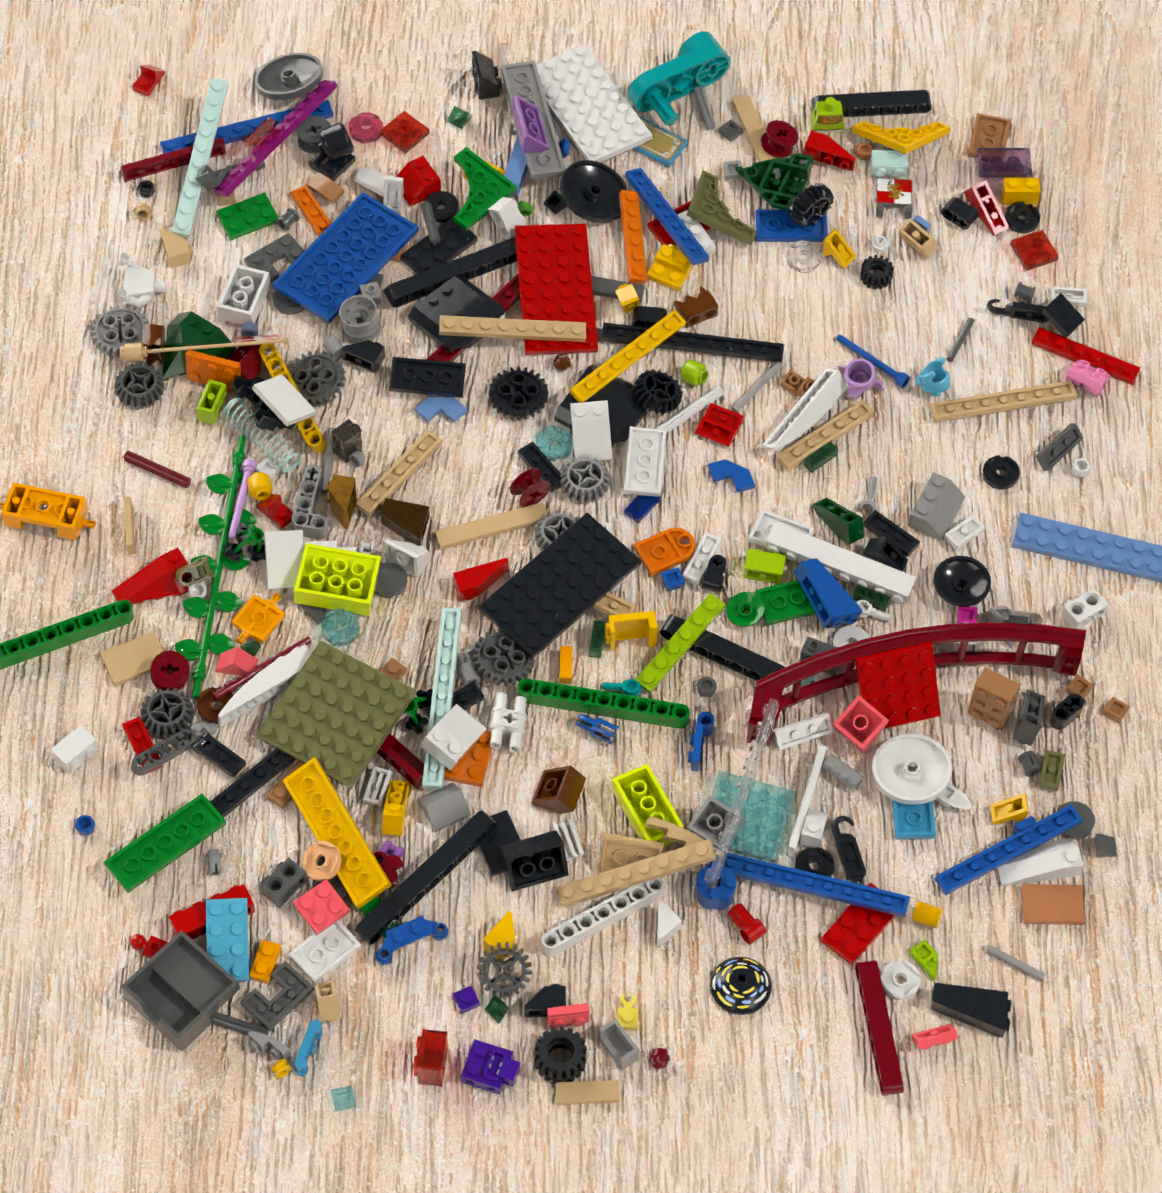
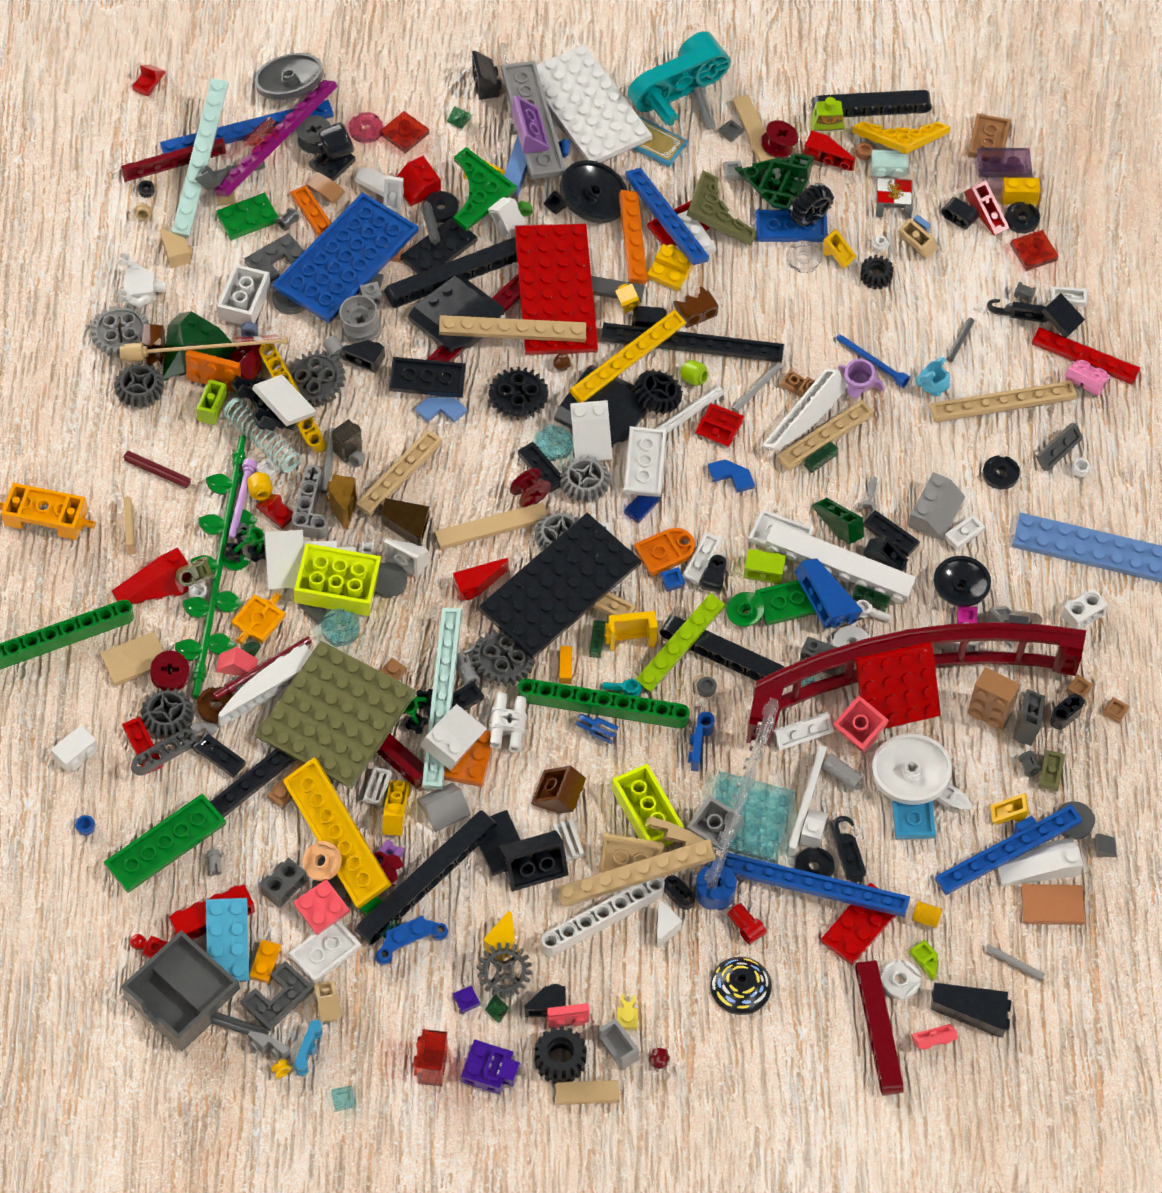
(676, 895): none -> black beam

